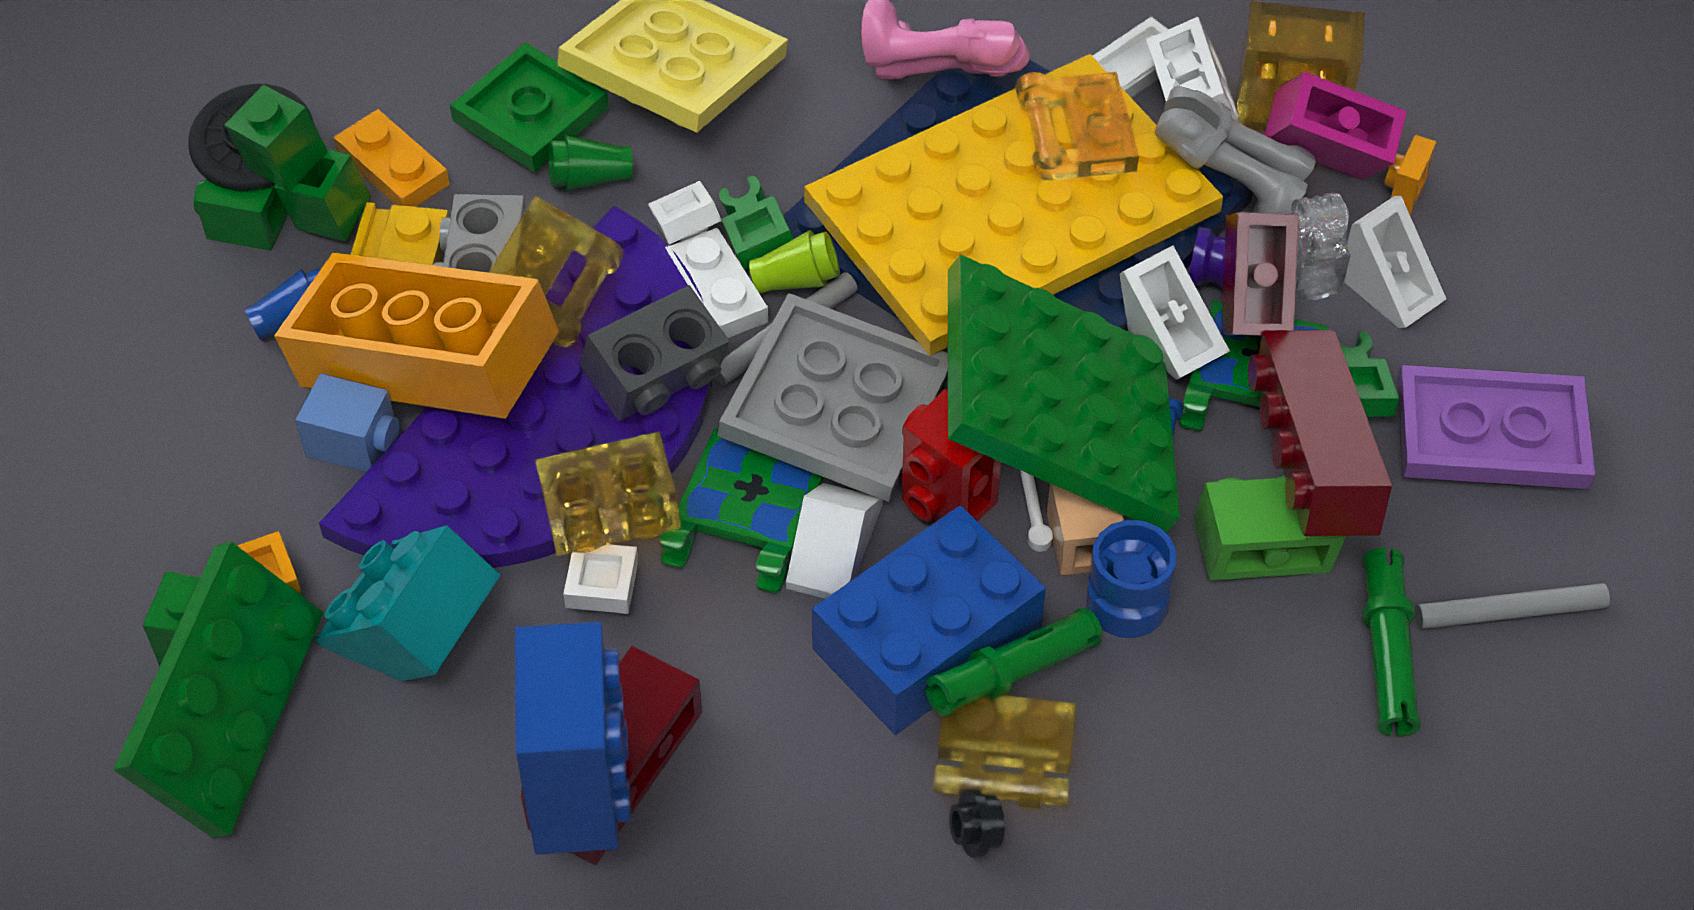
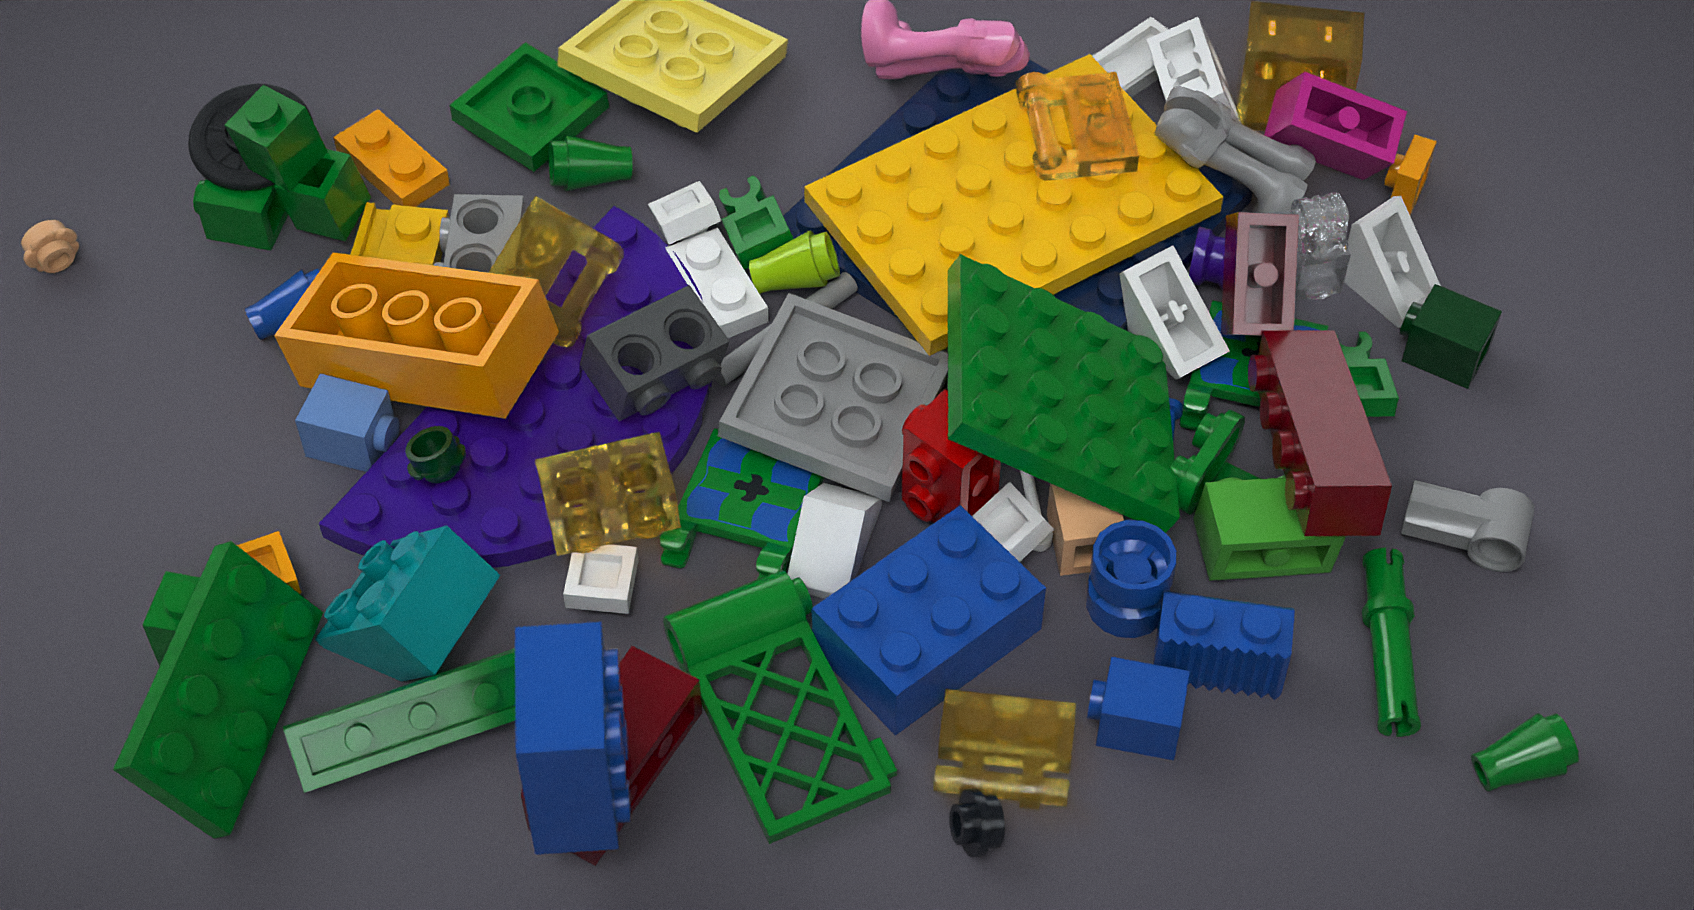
(49, 246): none -> light nougat plate
(403, 721): none -> green plate
(434, 455): none -> dark green plate
(755, 626): none -> green piece
(993, 671): green pin -> none
(1013, 522): none -> white plate
(1139, 707): none -> blue brick
(1216, 441): none -> green bracket
(1225, 642): none -> blue brick
(1449, 335): none -> dark green brick
(1489, 526): none -> light grey piece
(1495, 427): medium lavender plate -> none
(1512, 606): light grey bar -> none
(1528, 753): none -> green cone

